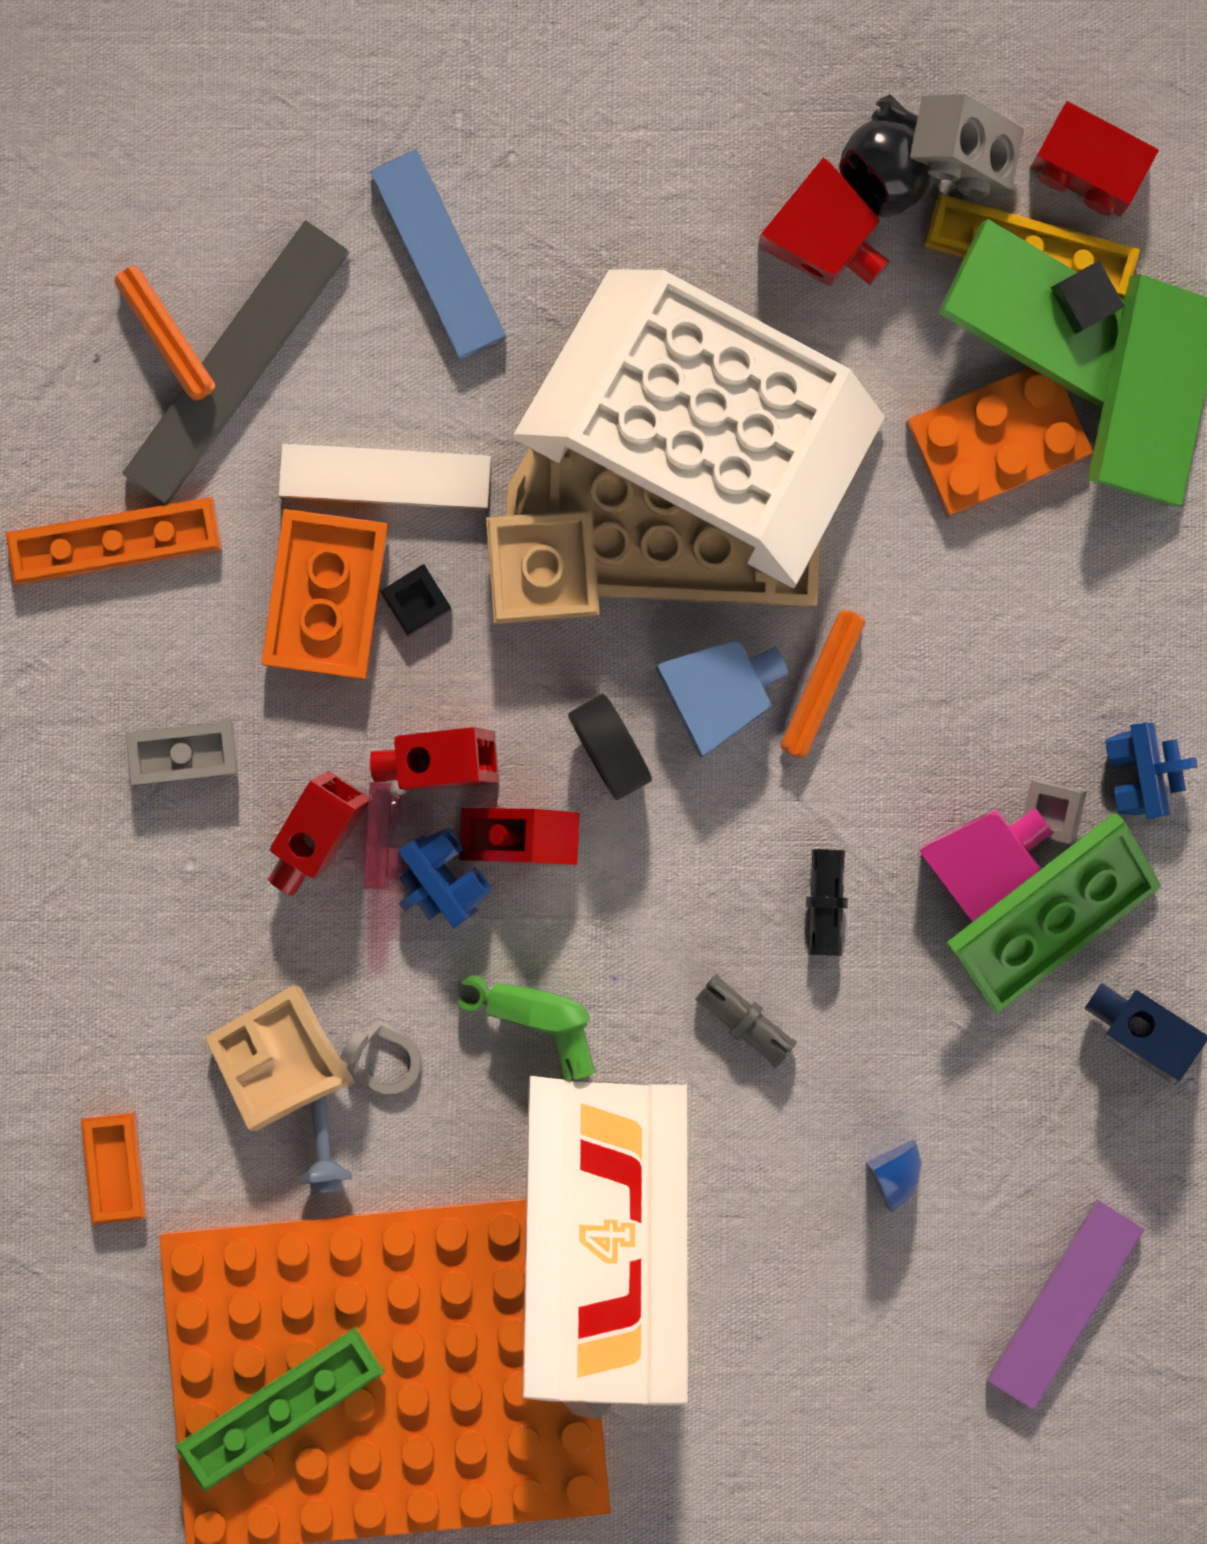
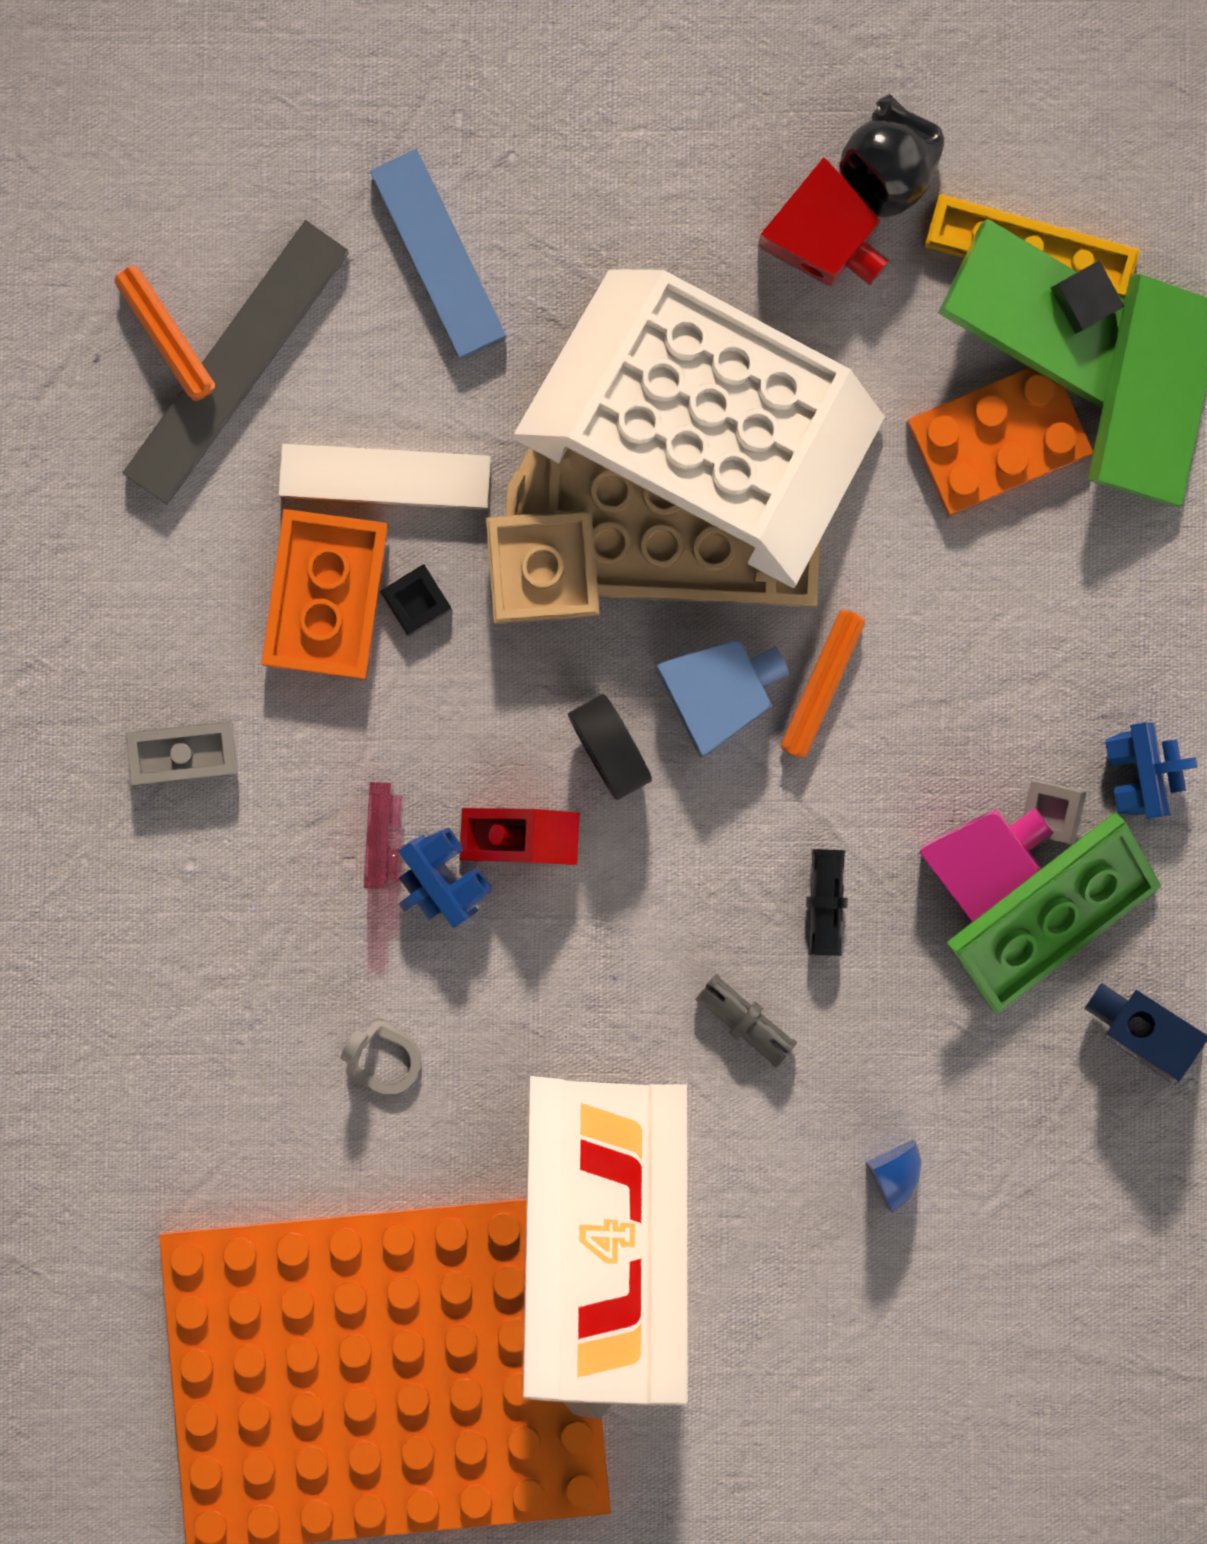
(113, 541): orange tile -> none
(113, 1168): orange tile -> none
(277, 1059): tan plate -> none
(280, 1408): bright green tile -> none
(324, 1174): sand blue piece -> none
(325, 813): red torso -> none
(456, 760): red torso -> none
(542, 1011): bright green arm -> none
(966, 144): light grey brick -> none
(1065, 1304): medium lavender tile -> none
(1093, 160): red brick -> none

